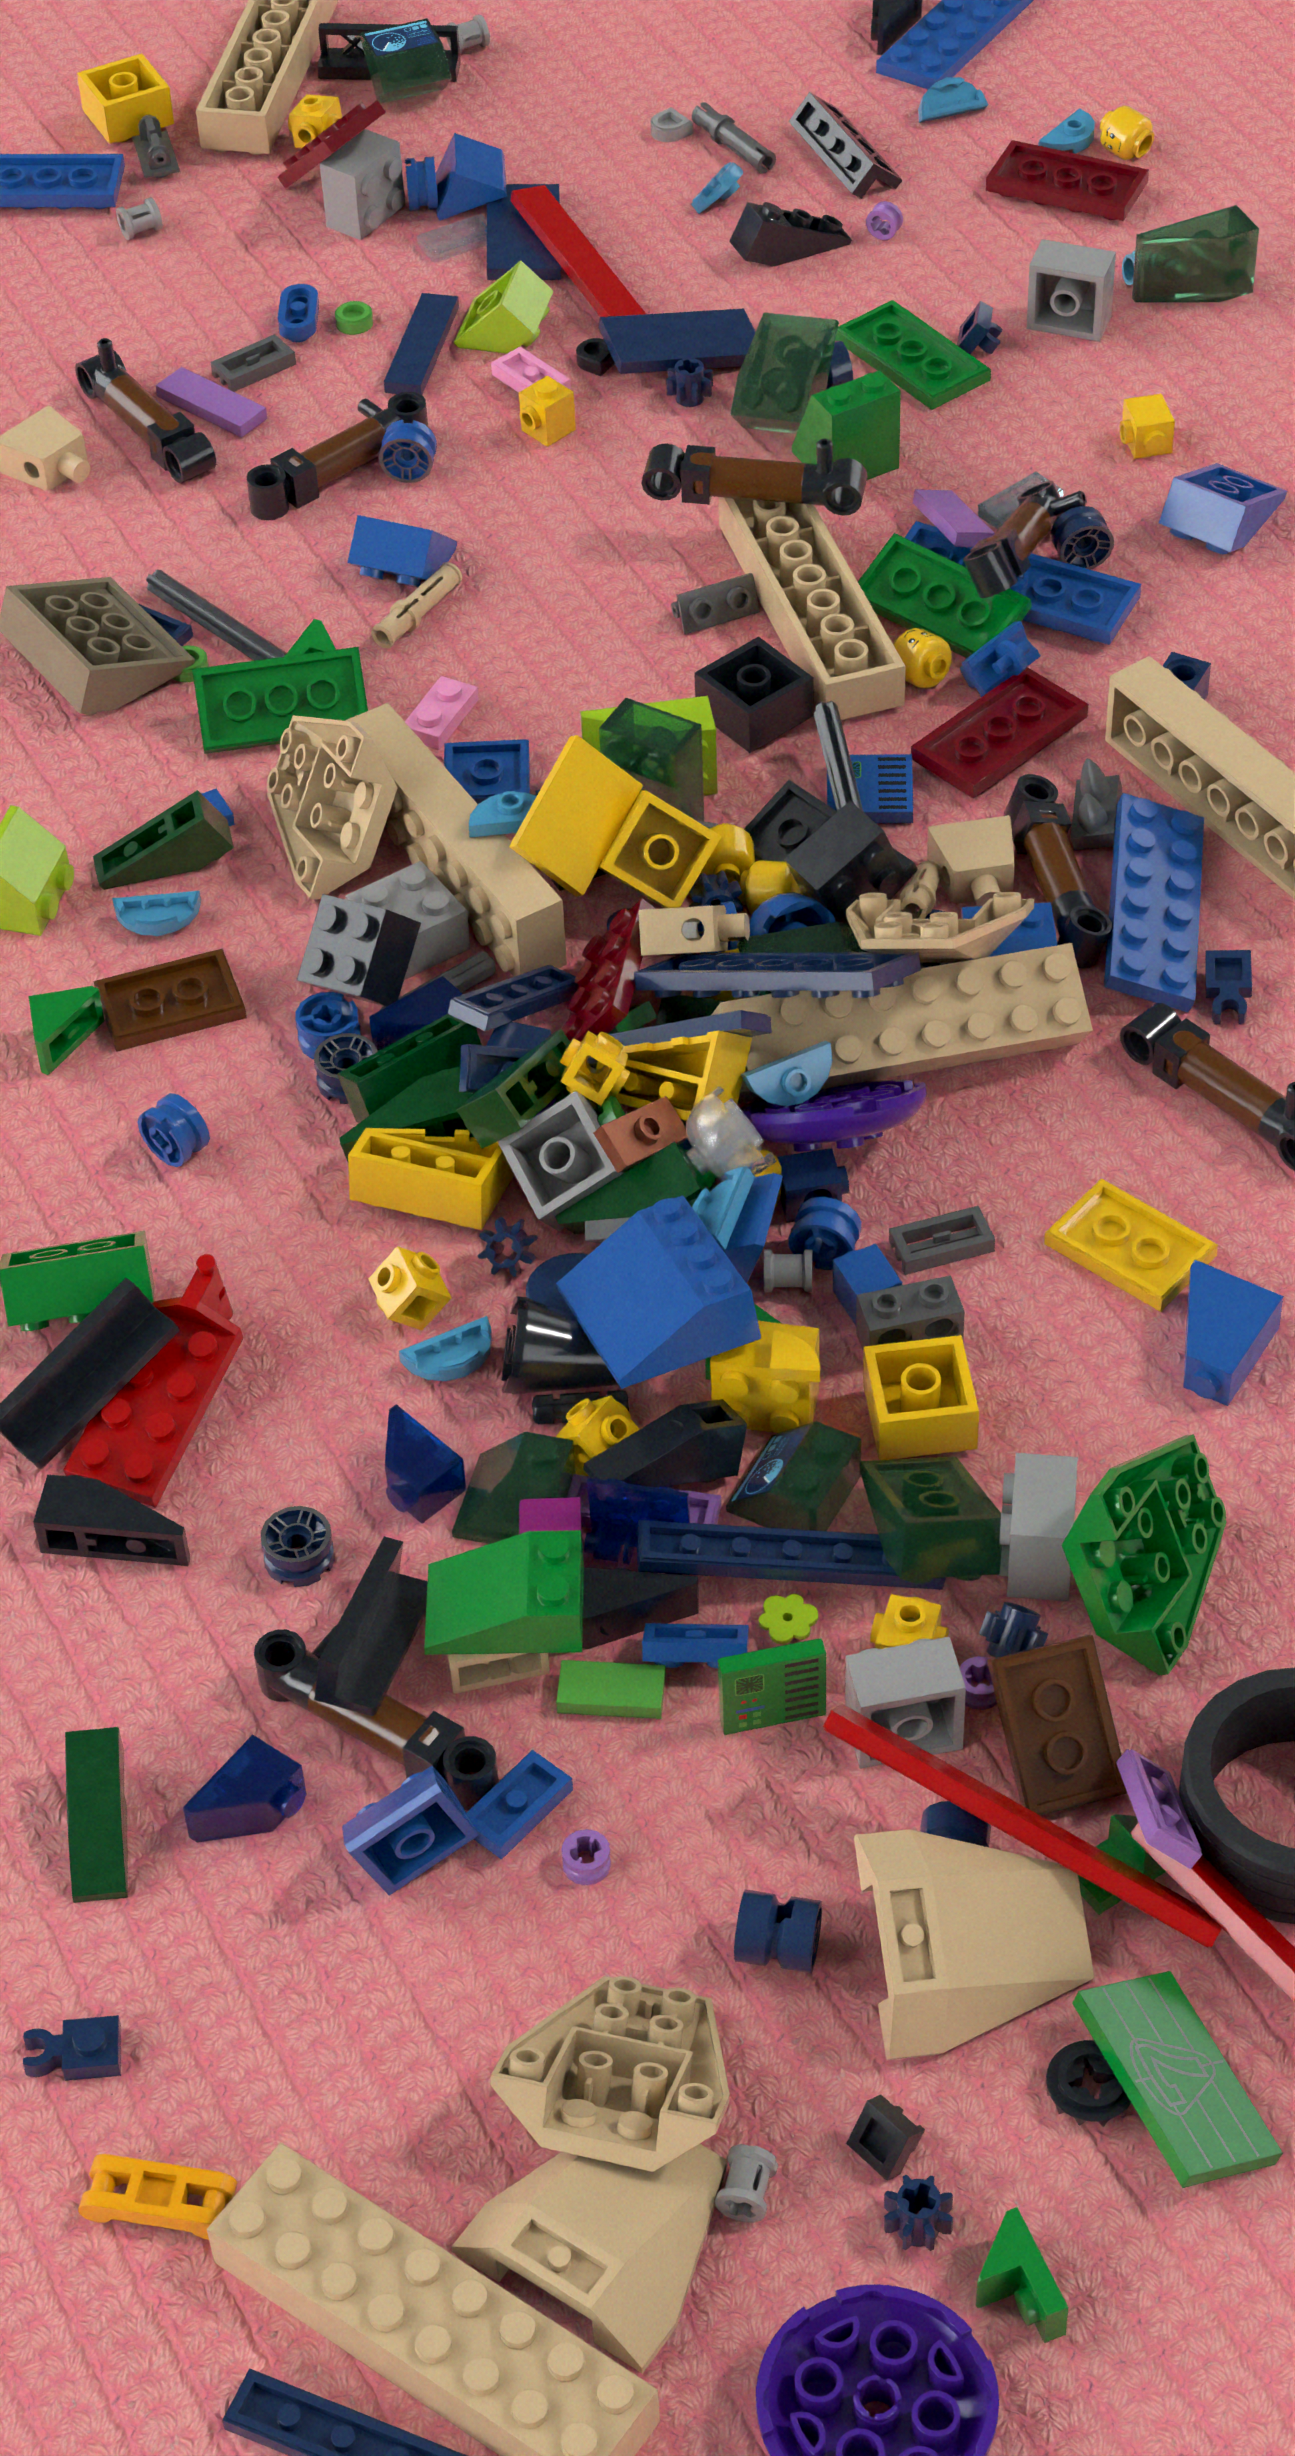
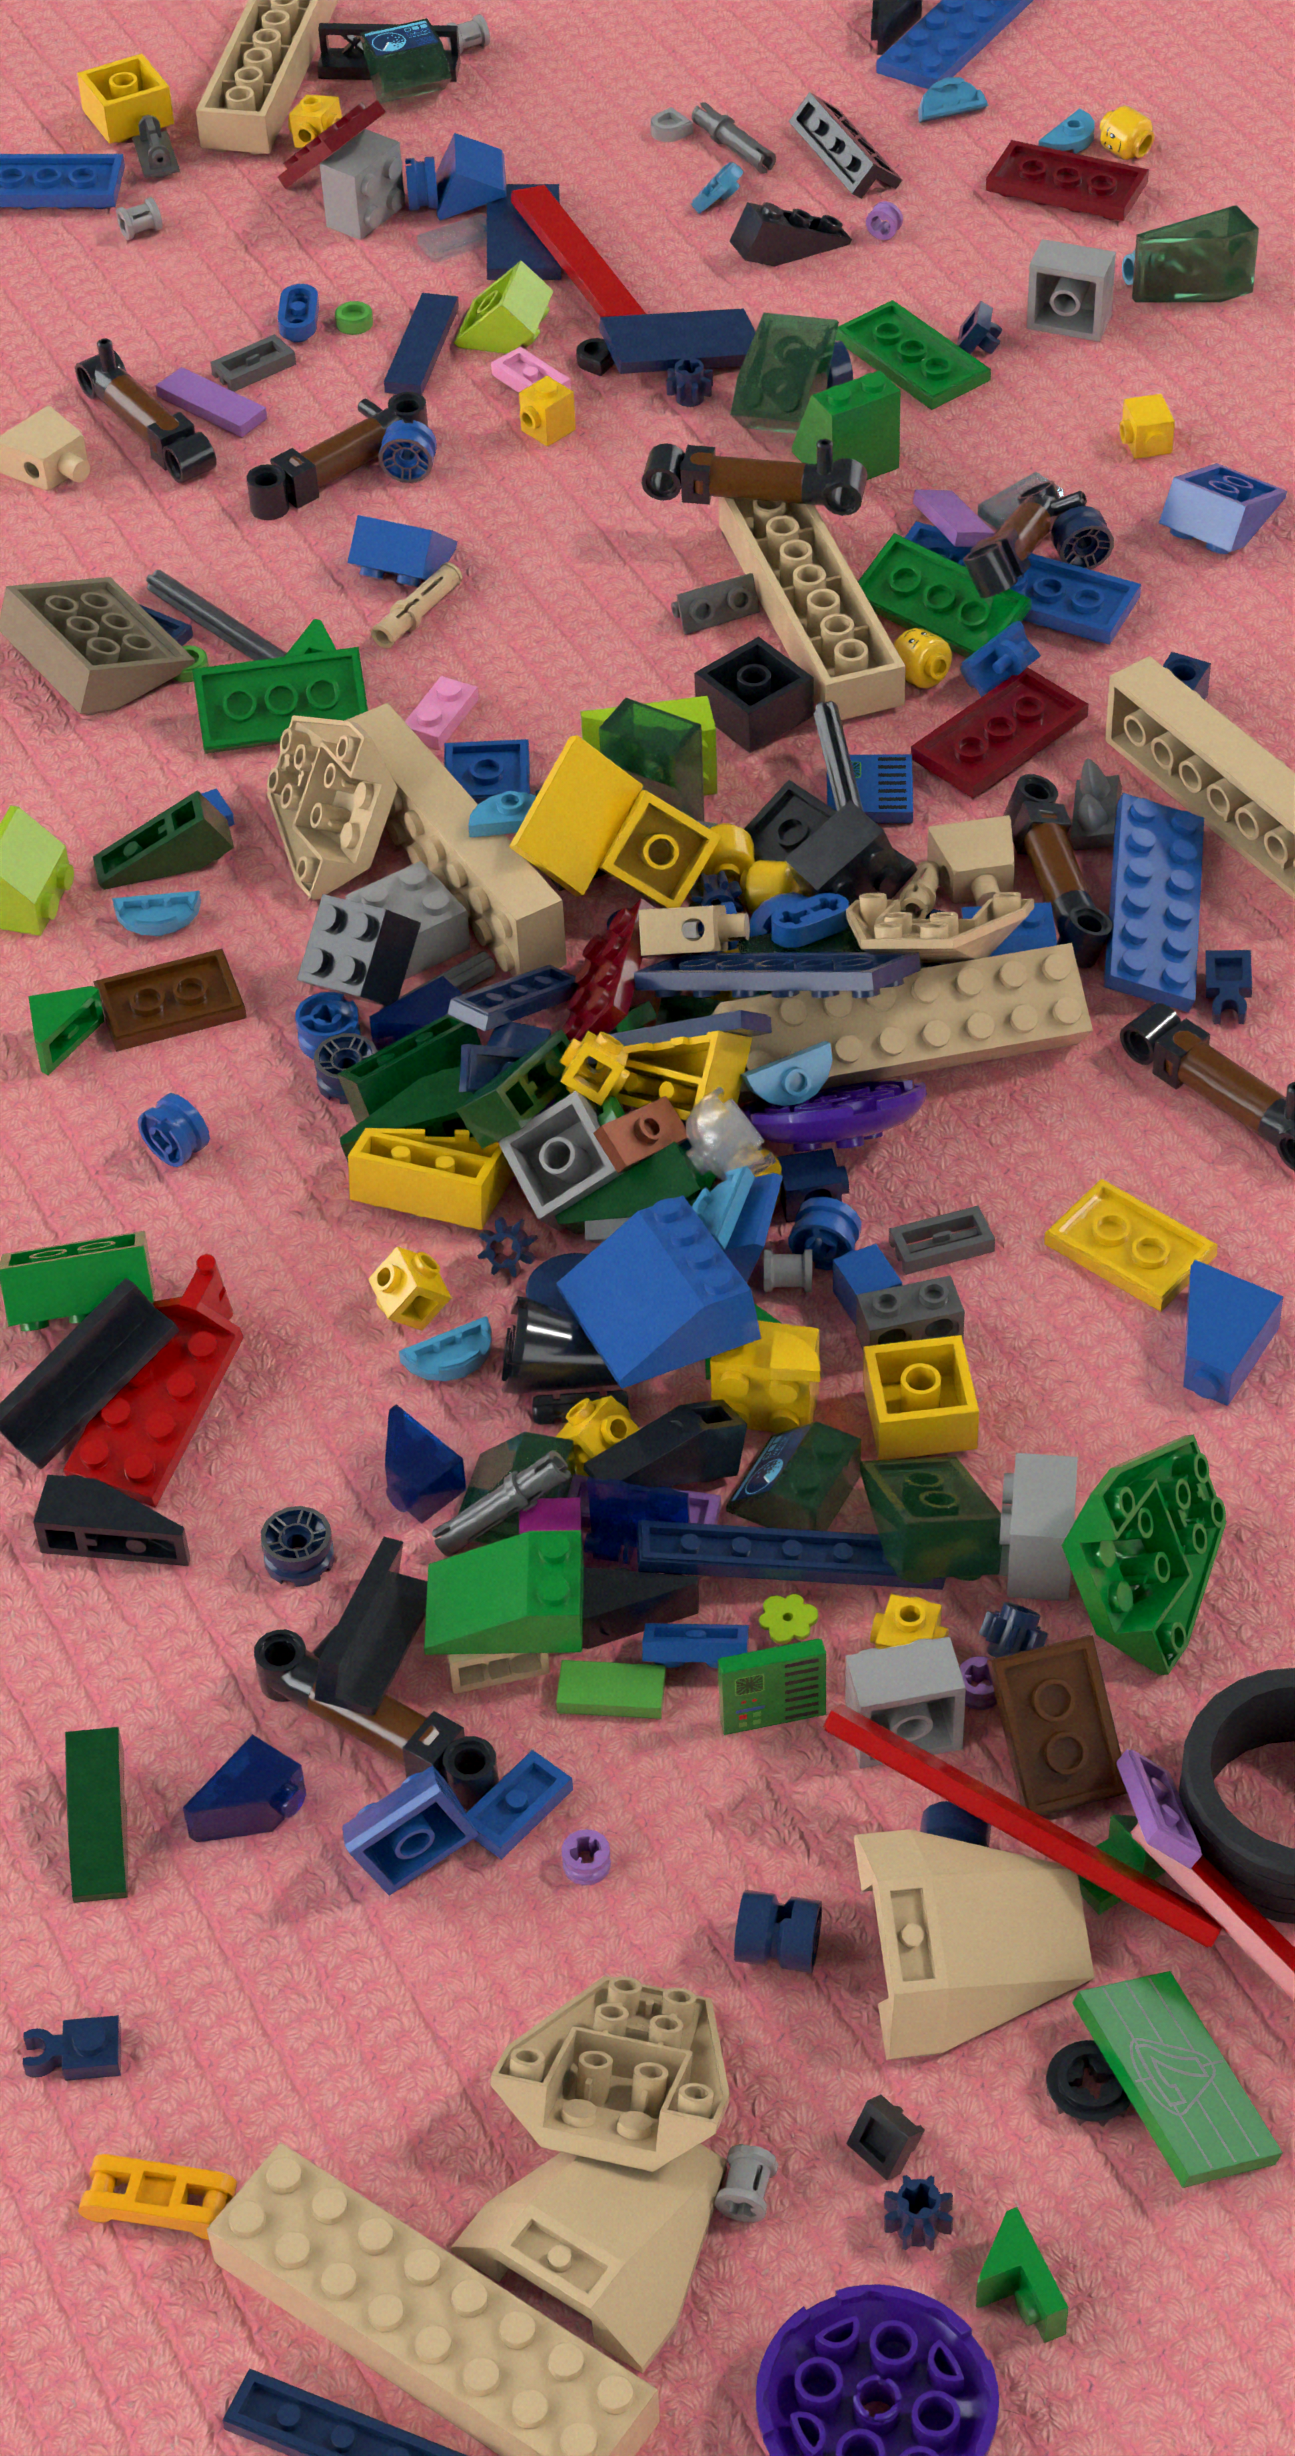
(516, 1492): none -> dark grey pin
(809, 920): none -> blue beam

